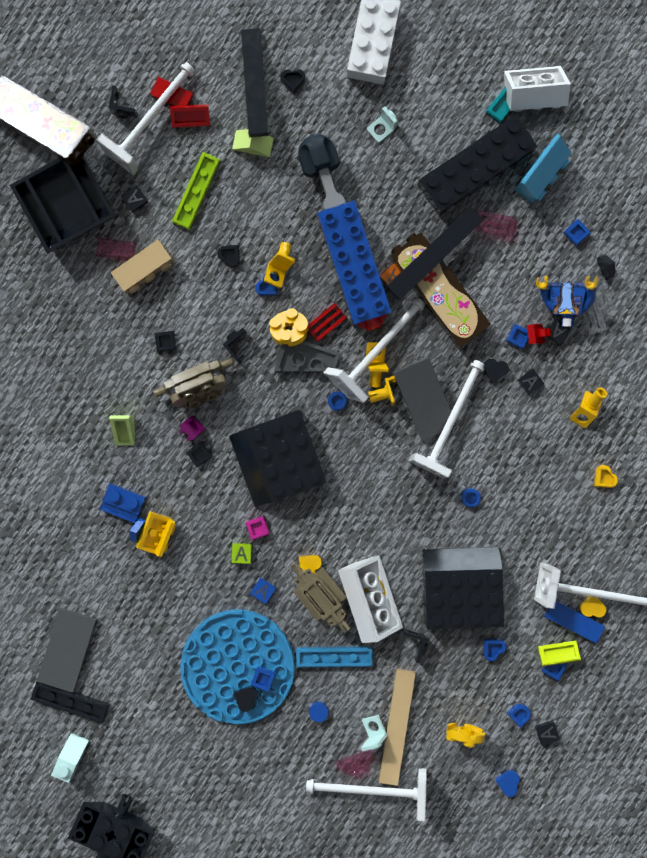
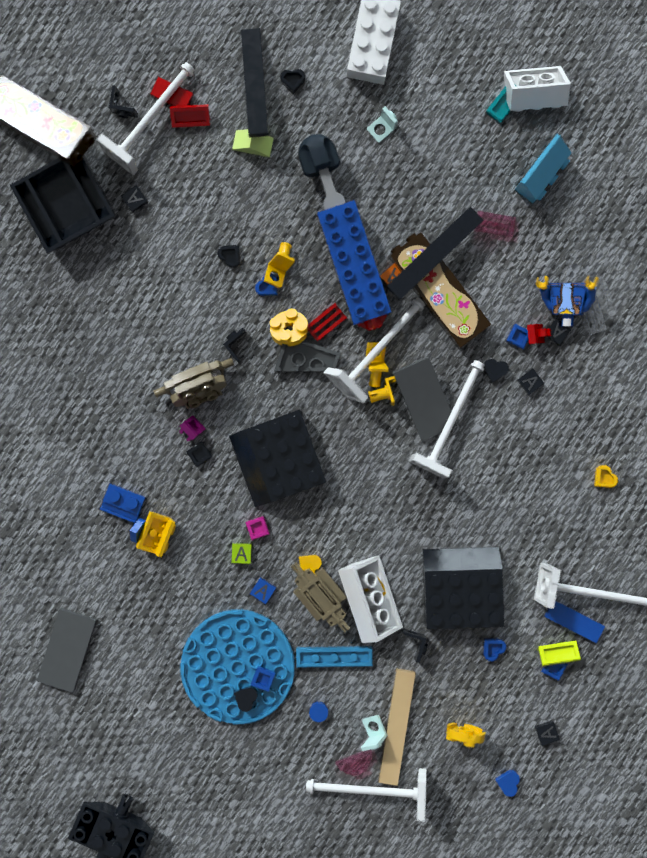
(69, 758): light aqua slope -> none
(70, 702): black tile -> none
(115, 249): clear pink tile -> none
(123, 430): yellowish green slope -> none
(142, 267): tan brick -> none
(165, 341): black tile -> none
(196, 191): lime tile -> none
(337, 401): blue tile -> none
(470, 497): blue tile -> none
(477, 165): black brick -> none
(520, 714): blue tile -> none
(576, 232): blue tile -> none
(589, 407): yellow bracket -> none
(593, 606): yellow tile -> none
(606, 266): black tile -> none

